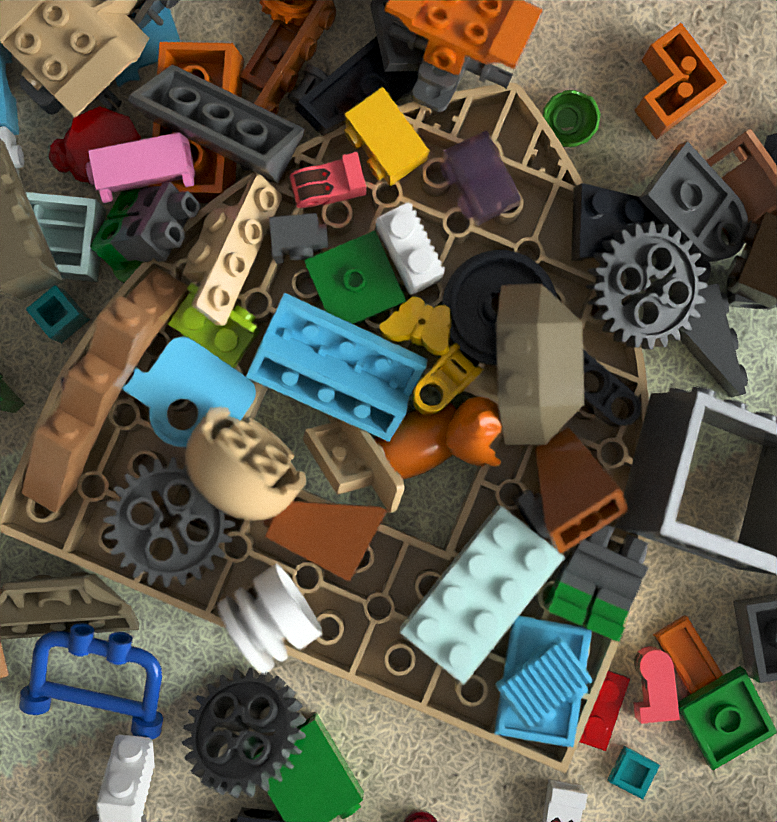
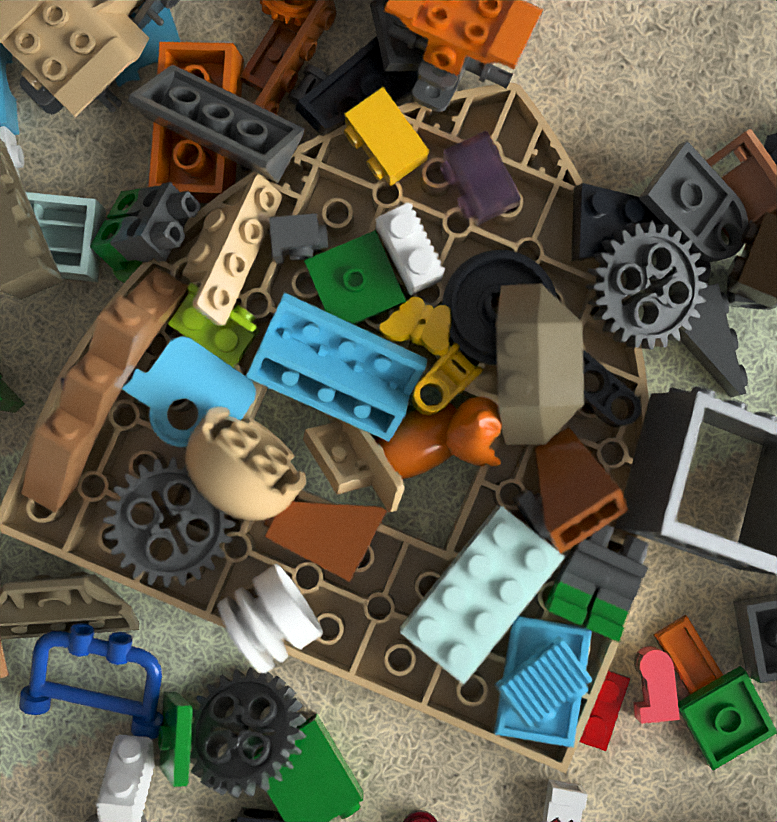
(57, 314): teal brick -> none
(88, 132): red piece -> none
(140, 164): bright pink brick -> none
(175, 739): none -> green plate
(328, 182): coral leg -> none
(572, 110): bright green hair -> none
(633, 772): teal tile -> none
(684, 77): orange brick -> none

